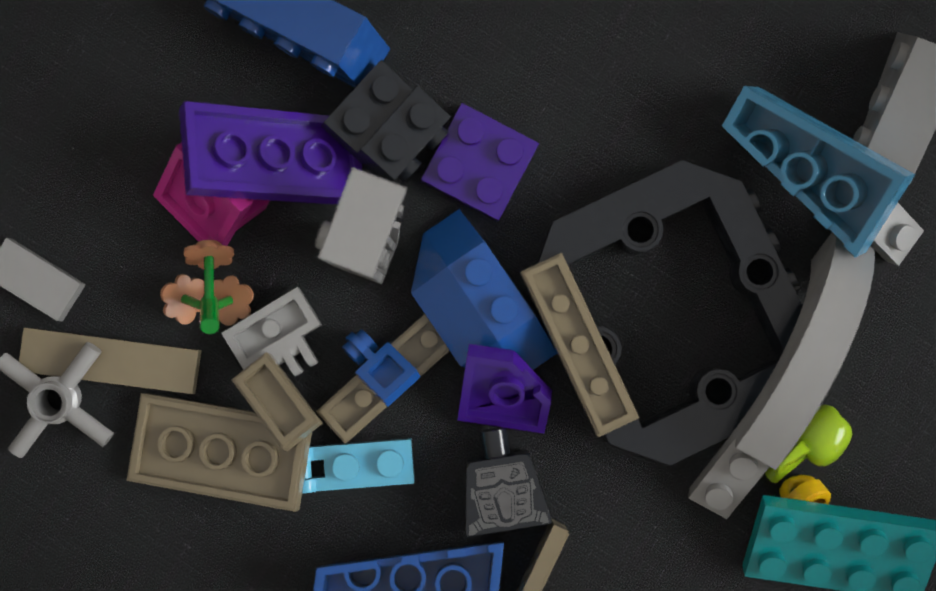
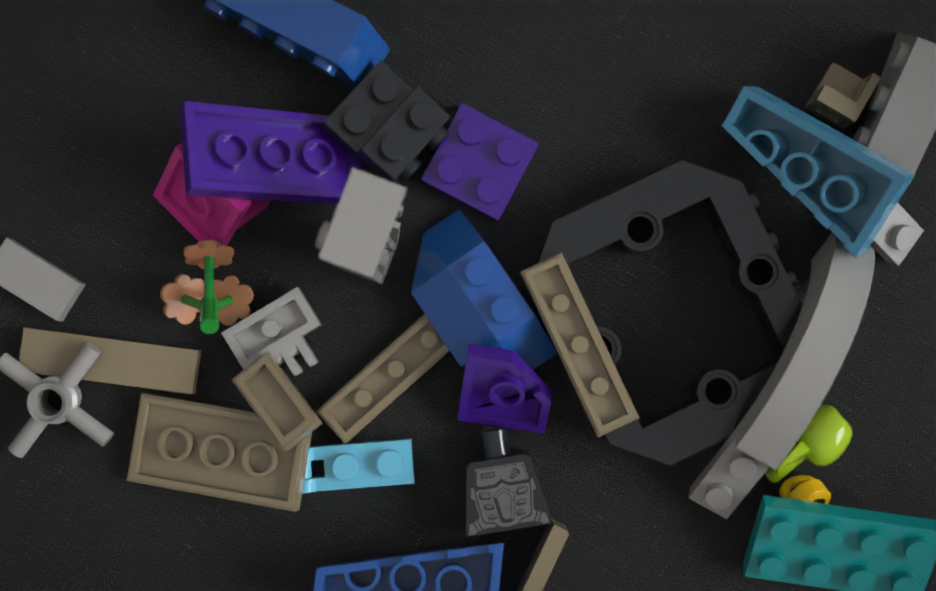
(383, 372): blue plate -> none
(841, 95): none -> dark tan panel

